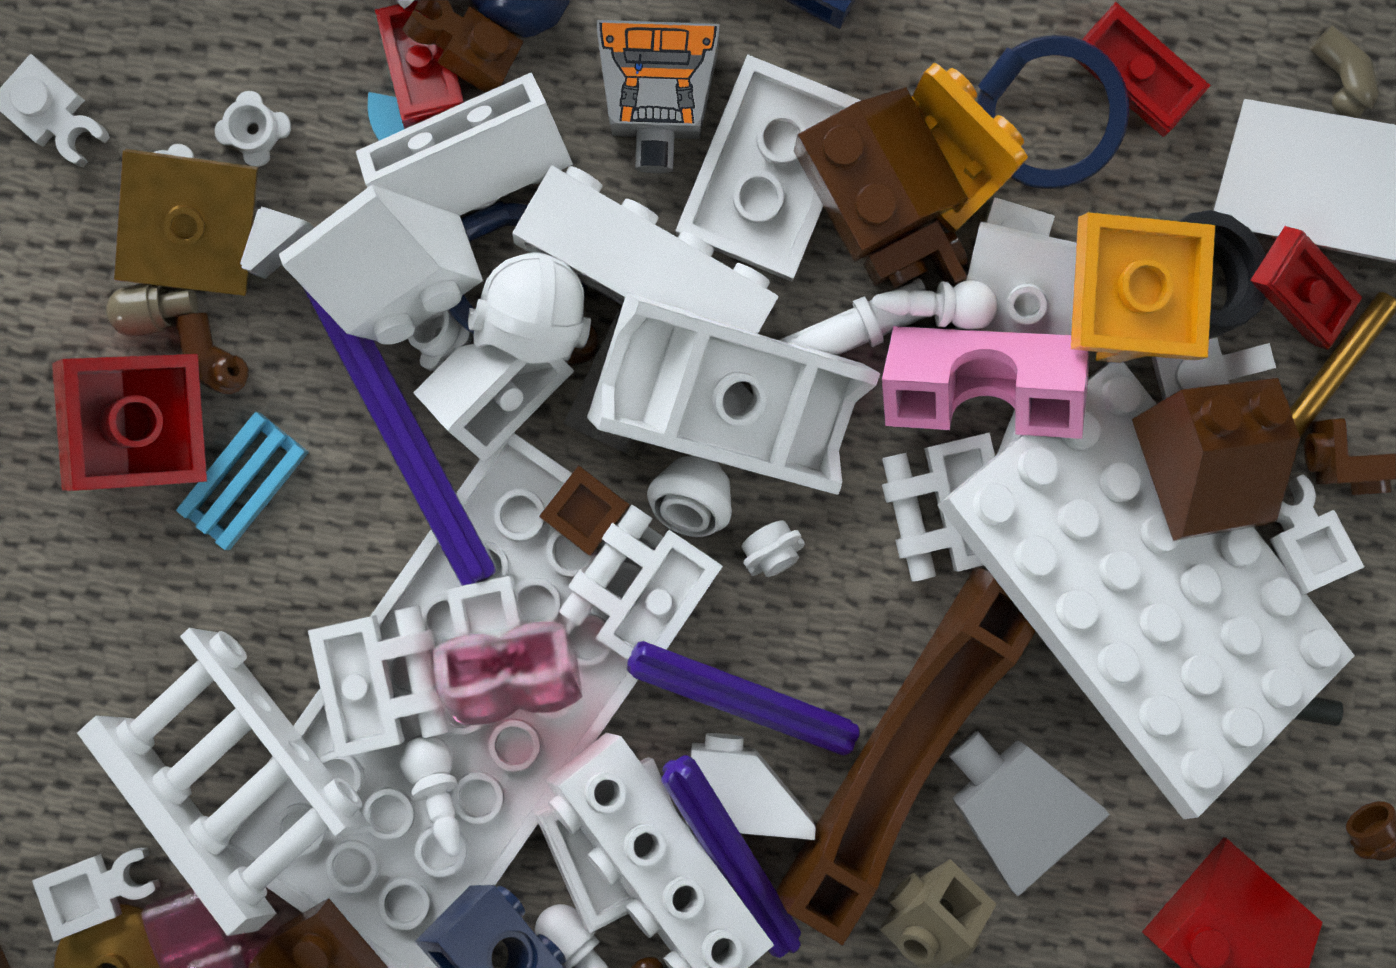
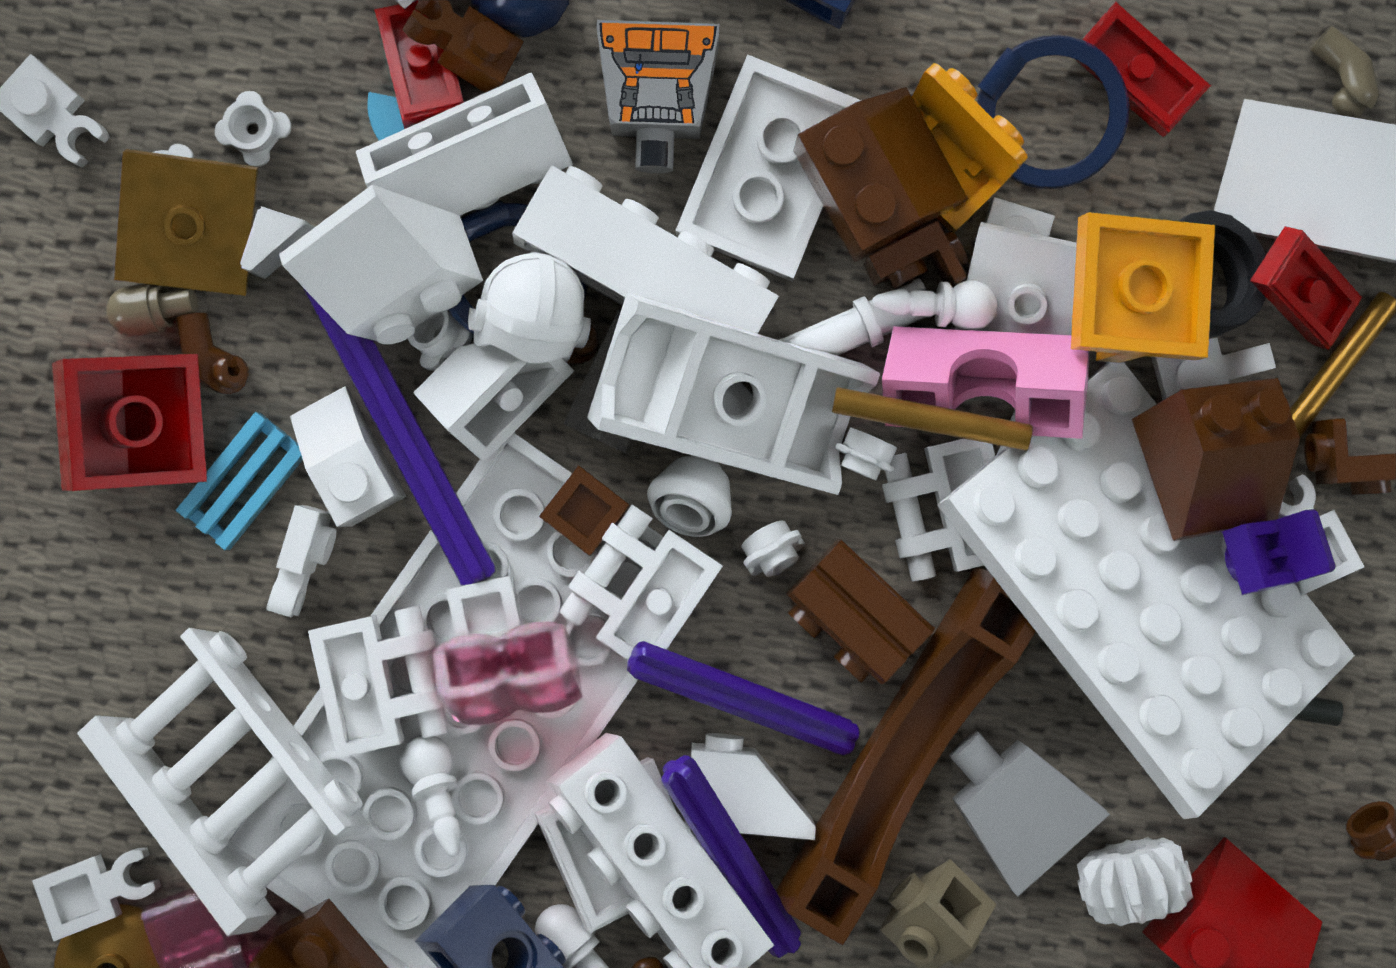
(305, 545): none -> white plate
(344, 459): none -> white slope
(859, 613): none -> reddish brown brick
(866, 454): none -> white plate
(932, 418): none -> pearl gold bar
(1135, 881): none -> white gear
(1278, 552): none -> dark purple bracket

